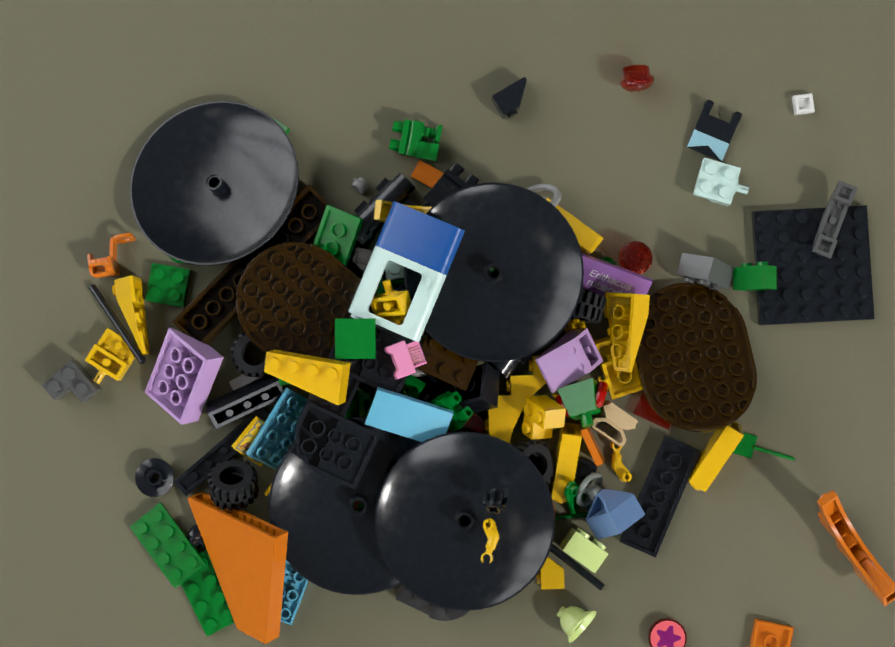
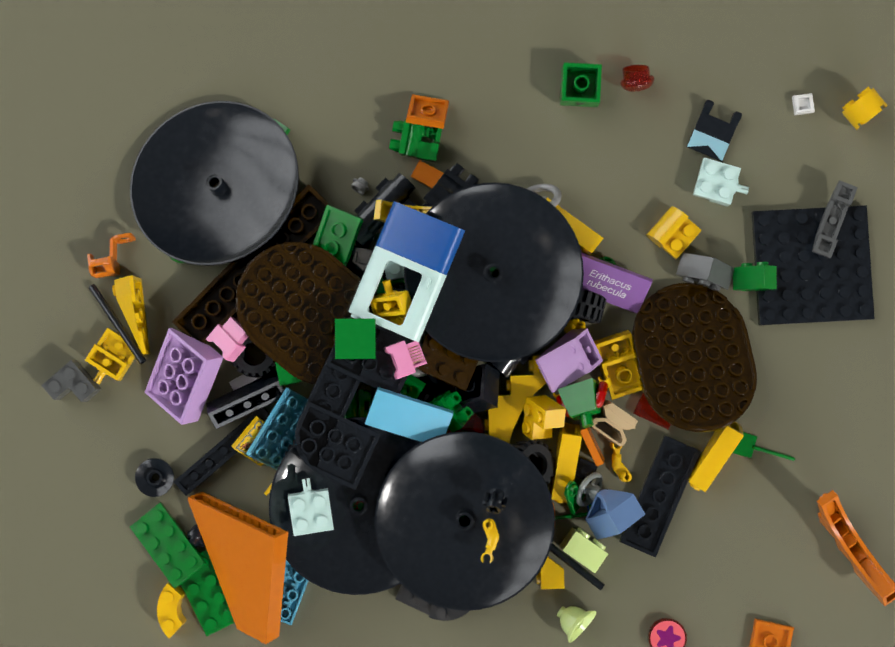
(168, 285): green plate -> none
(169, 609): none -> yellow brick
(229, 339): none -> bright pink piece
(237, 495): black tyre -> none
(310, 510): none -> light aqua plate
(313, 374): yellow wedge -> none
(427, 111): none -> orange tile
(509, 99): black slope -> none
(580, 84): none -> green brick
(626, 320): yellow wedge -> none
(635, 257): clear red piece -> none
(673, 232): none -> yellow brick
(864, 108): none -> yellow brick

